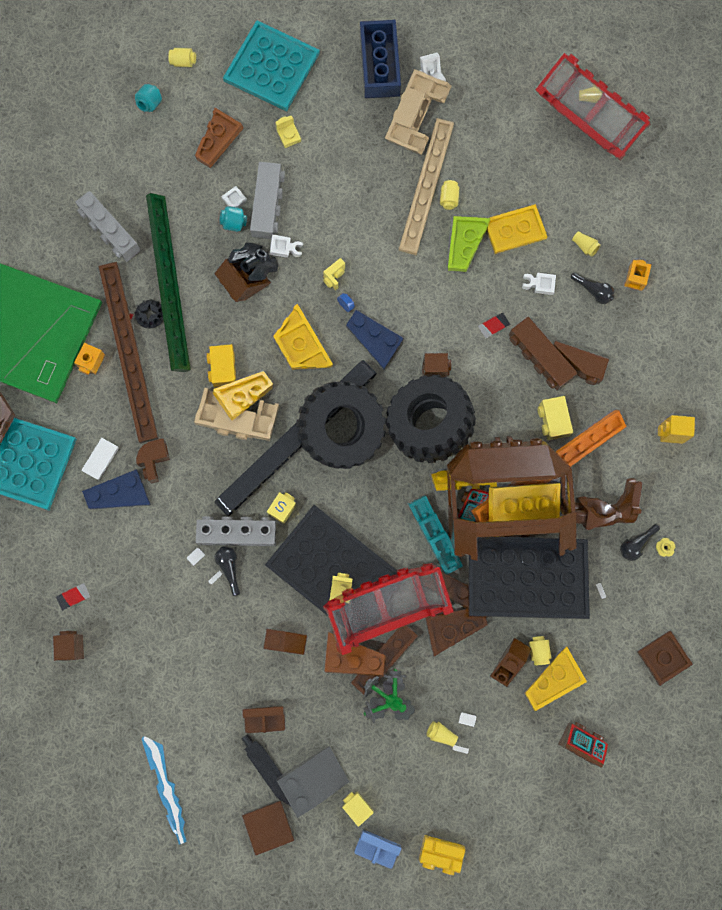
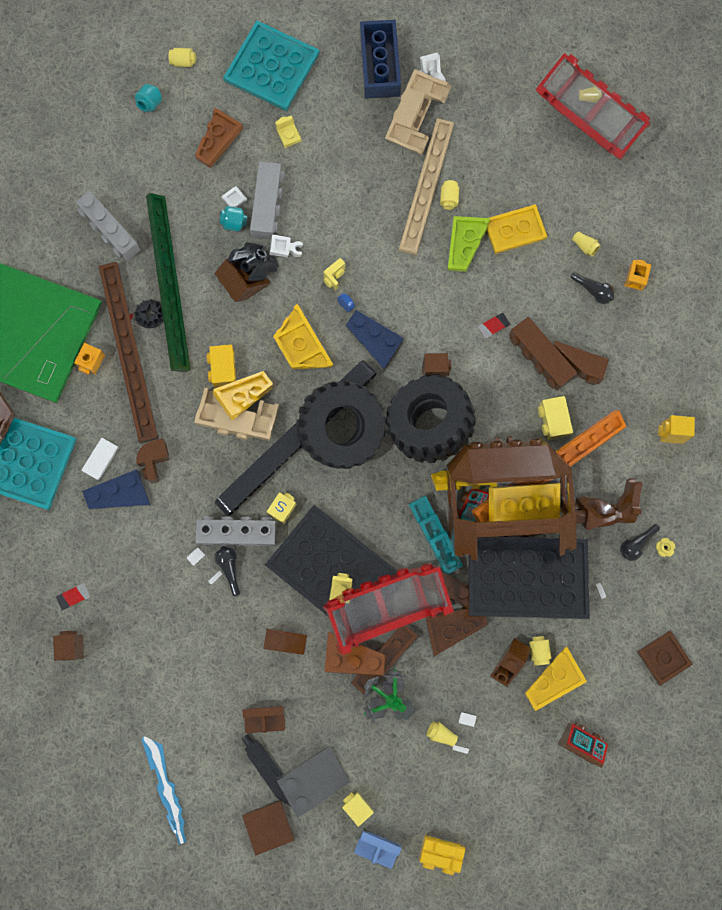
(542, 283): white plate -> none

